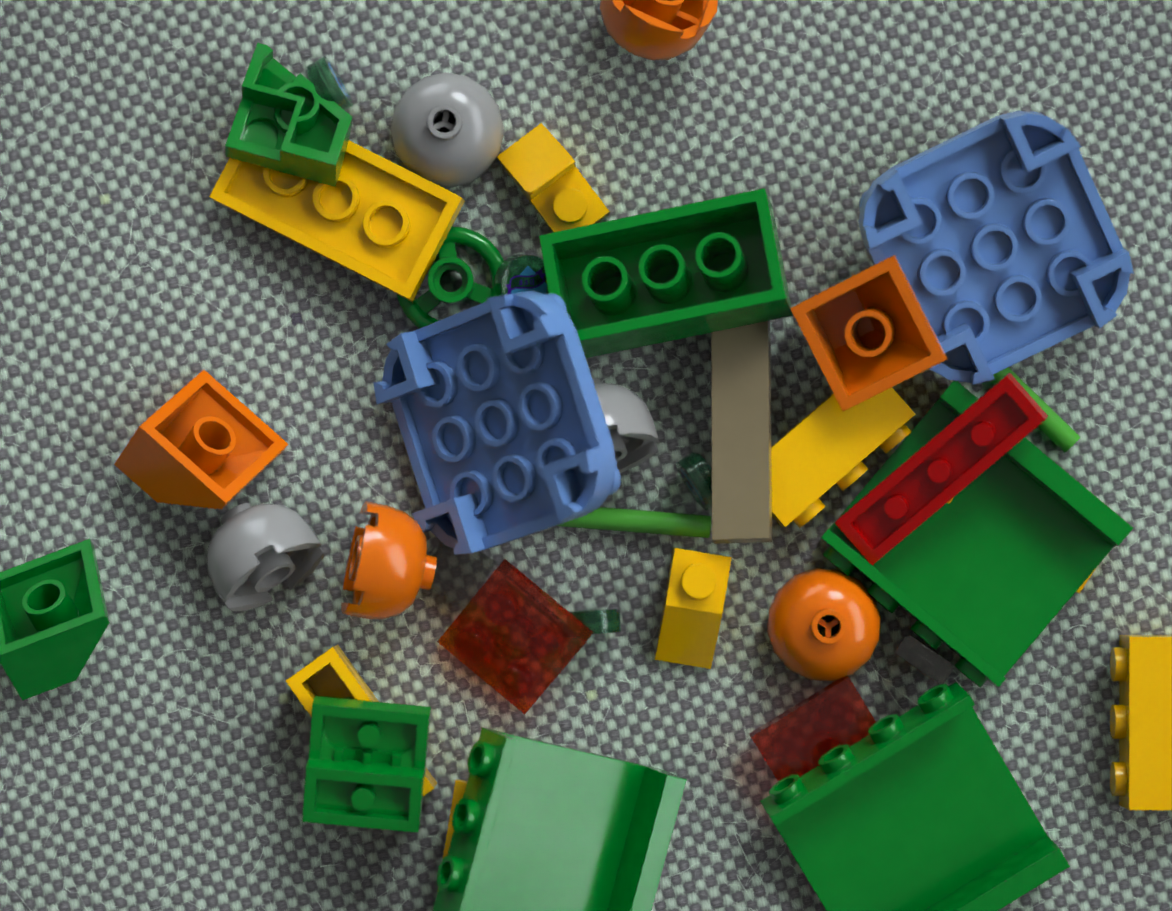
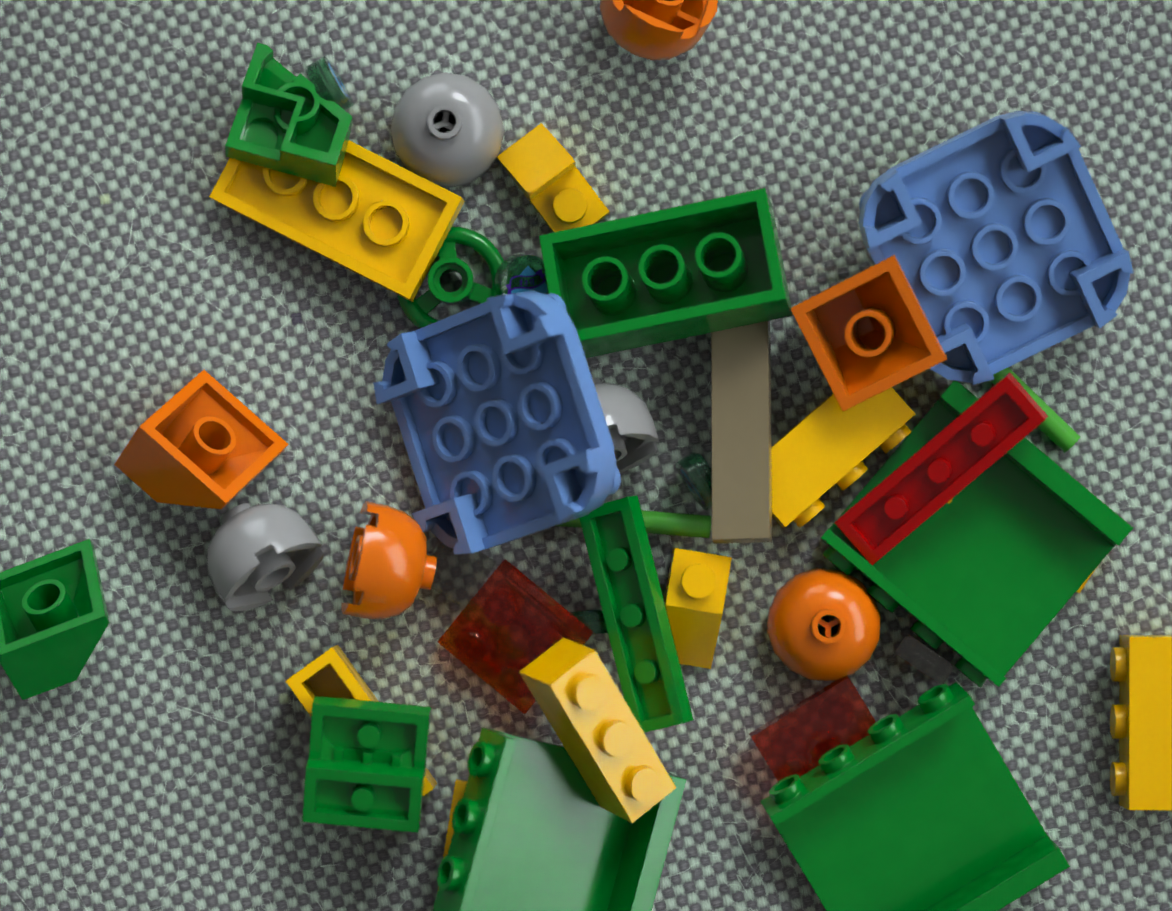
(597, 729): none -> yellow brick
(635, 614): none -> green plate

